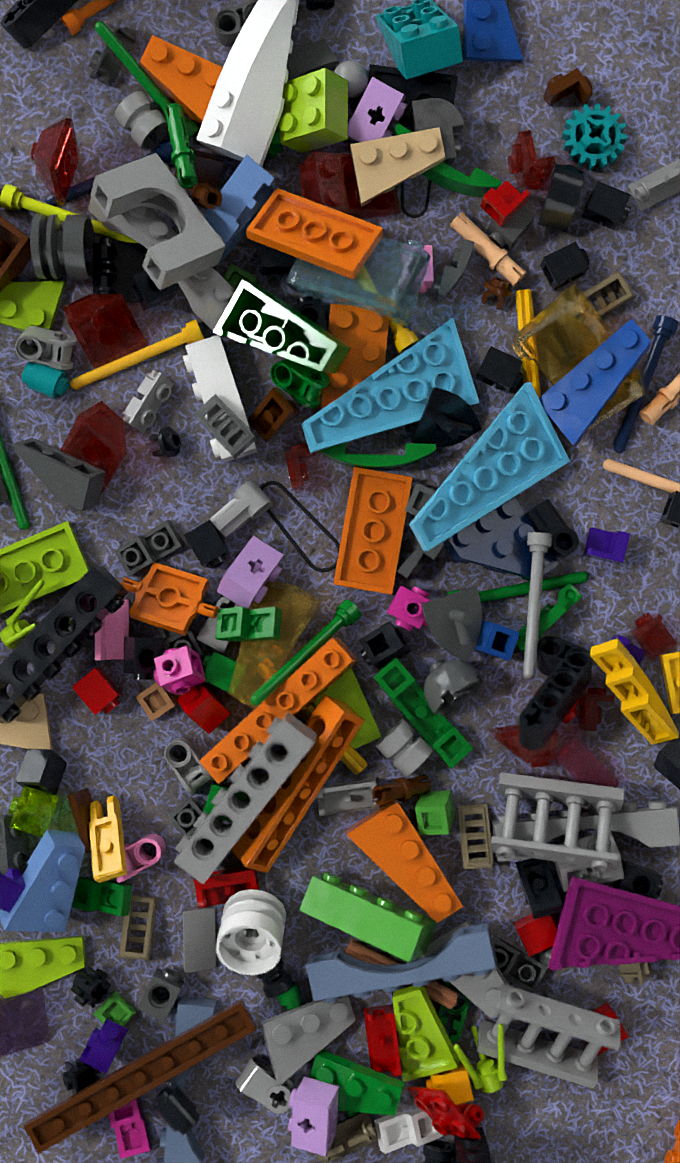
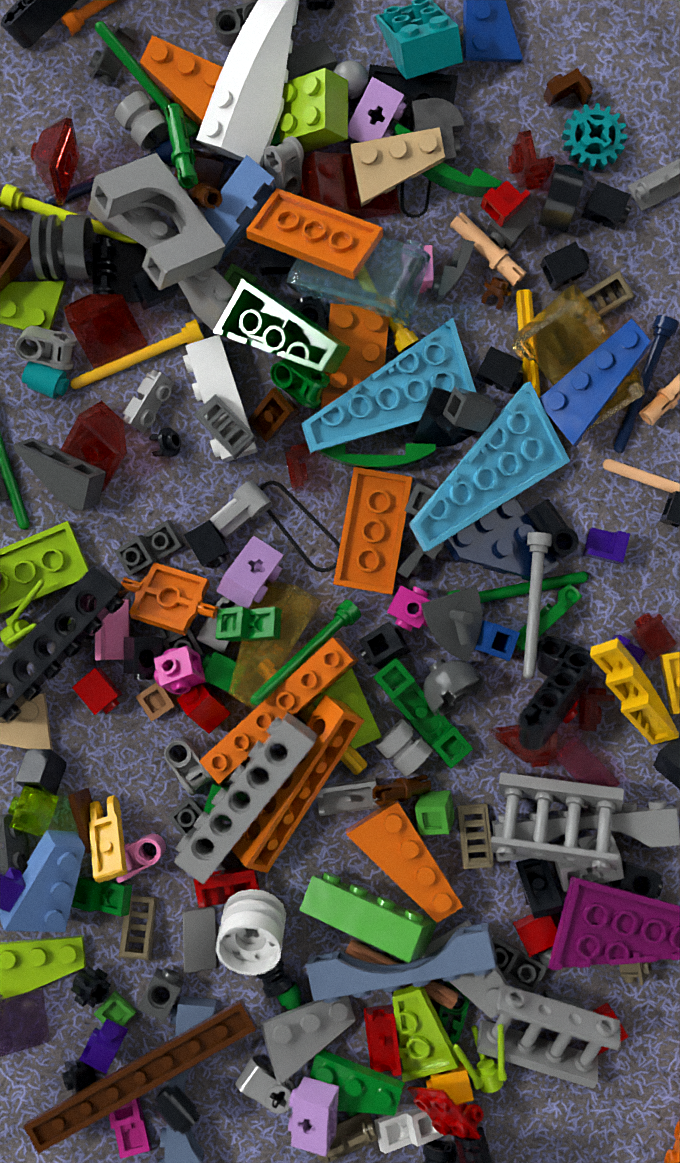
(285, 164): none -> light grey piece
(469, 410): none -> dark grey brick

